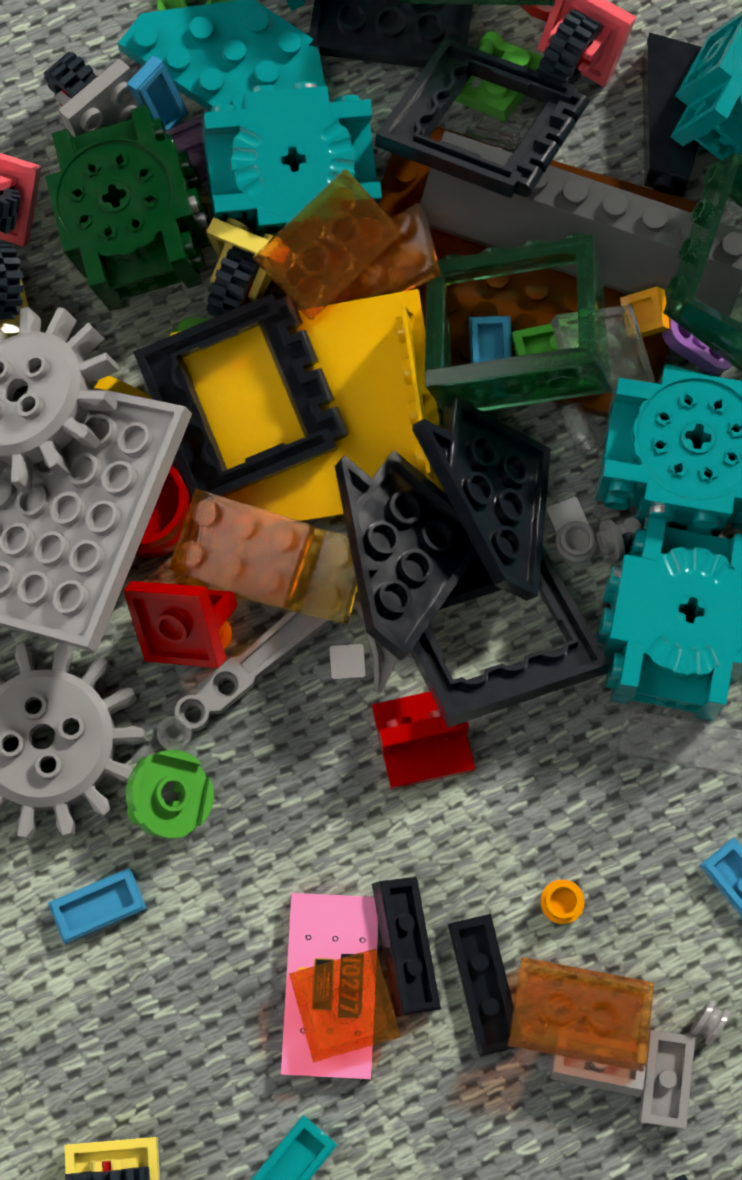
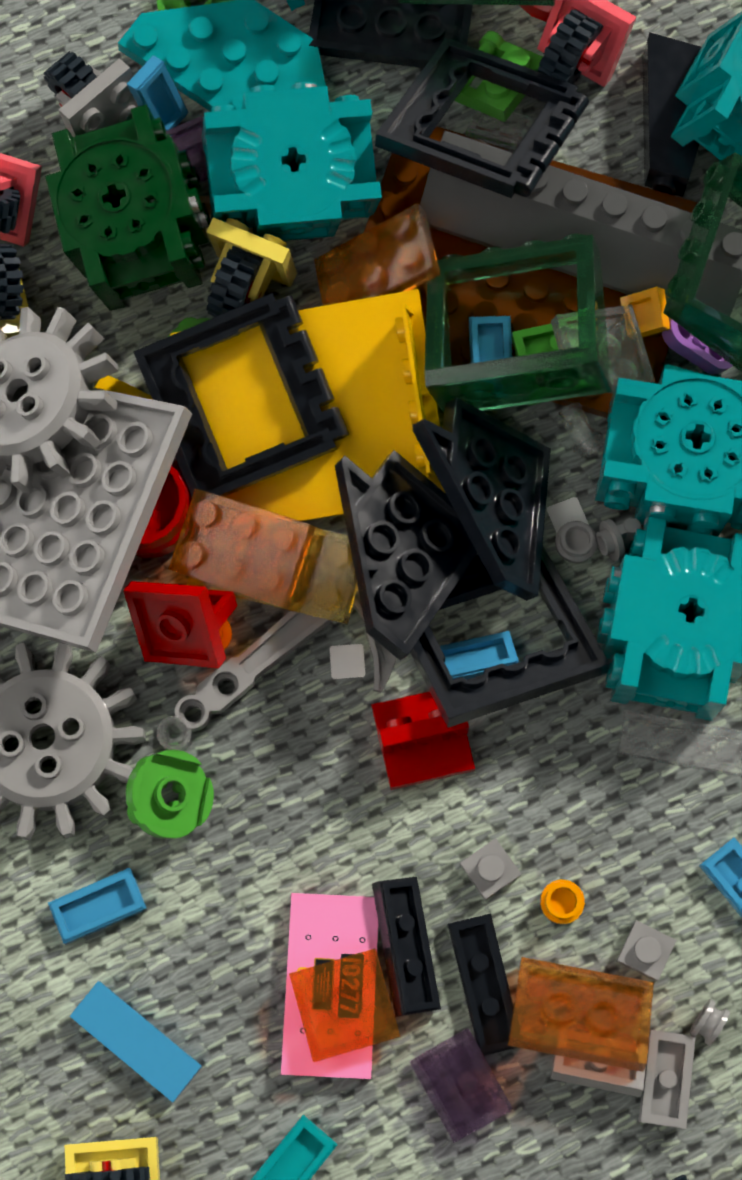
(136, 1041): none -> dark azure tile
(327, 244): clear orange plate -> none
(461, 1085): none -> clear purple plate
(474, 655): none -> dark azure tile
(490, 869): none -> light grey plate
(646, 950): none -> light grey plate

